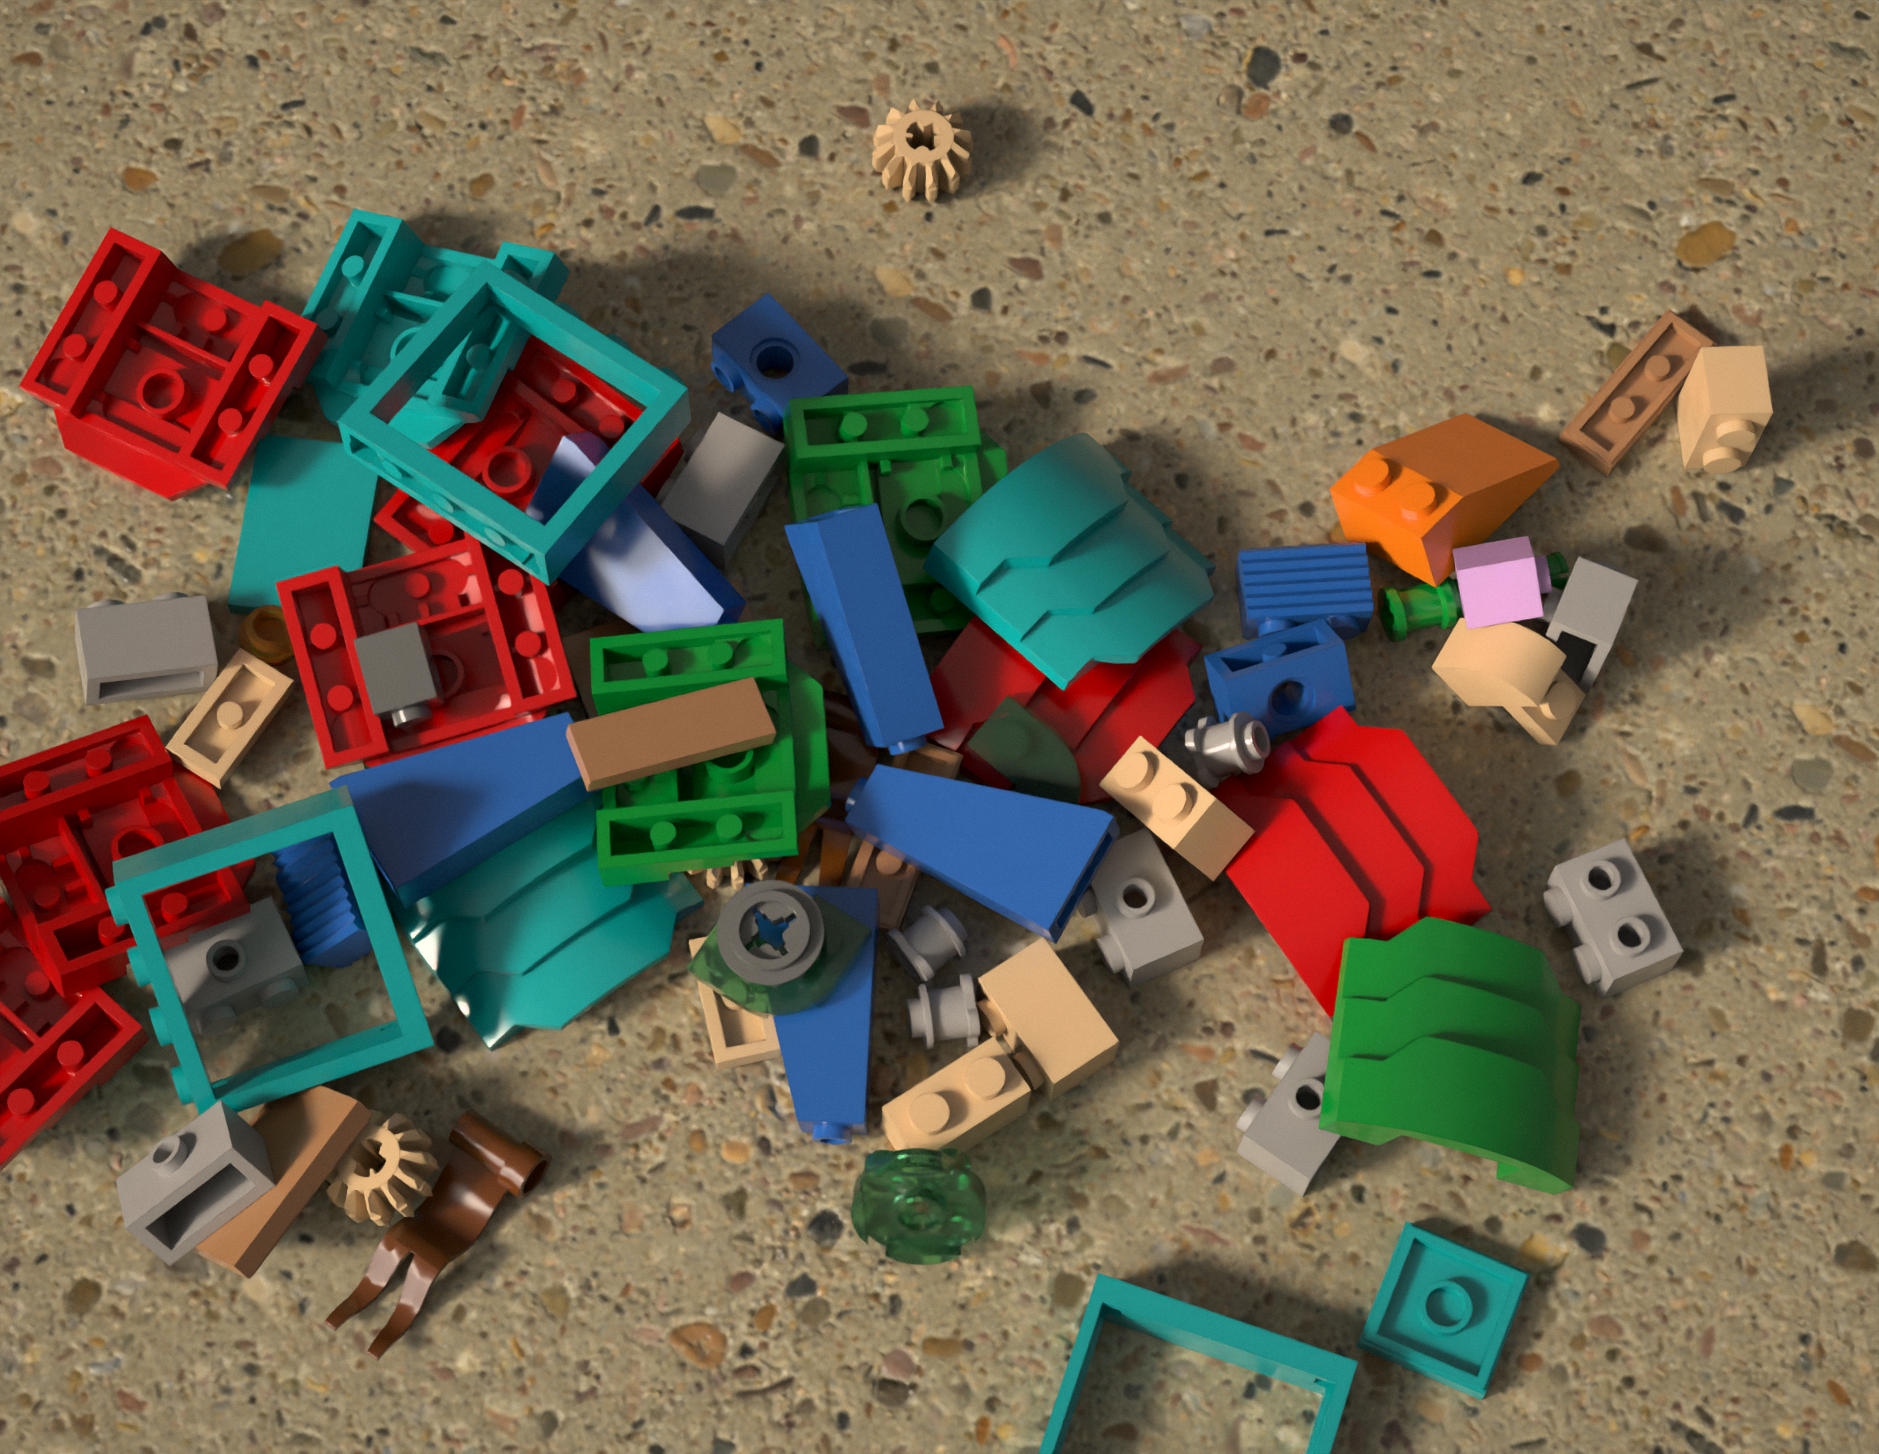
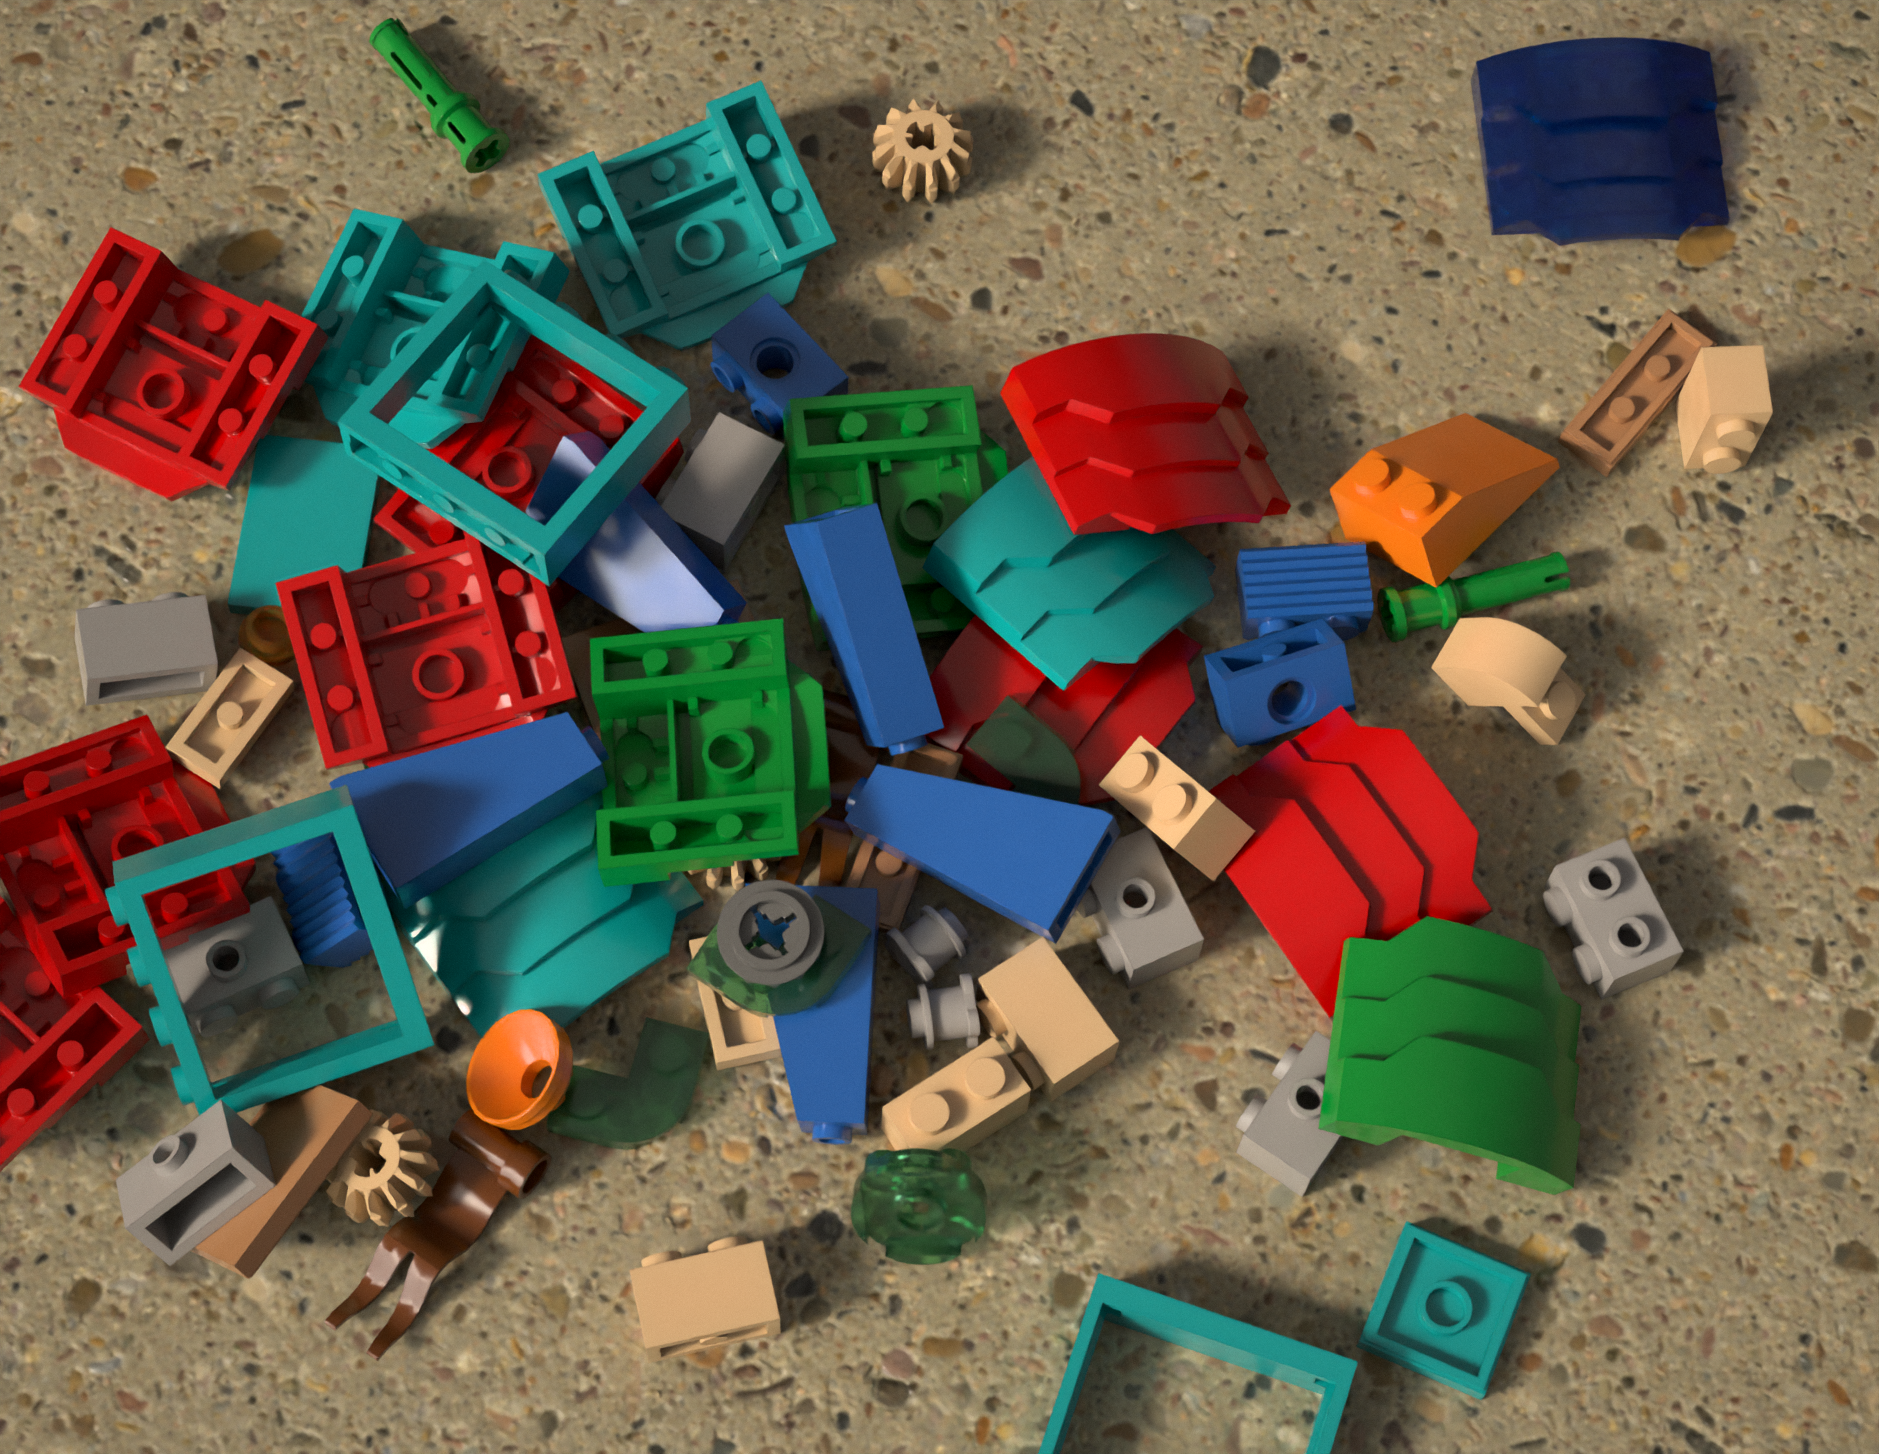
(400, 674): dark grey brick -> none
(453, 112): none -> green pin
(506, 1067): none -> orange piece
(645, 1105): none -> clear green plate
(670, 733): medium nougat tile -> none
(691, 222): none -> teal slope
(705, 1298): none -> tan brick
(1143, 434): none -> red slope
(1227, 747): light grey brick -> none
(1501, 582): lavender brick -> none
(1587, 617): light grey brick -> none
(1600, 140): none -> clear blue slope

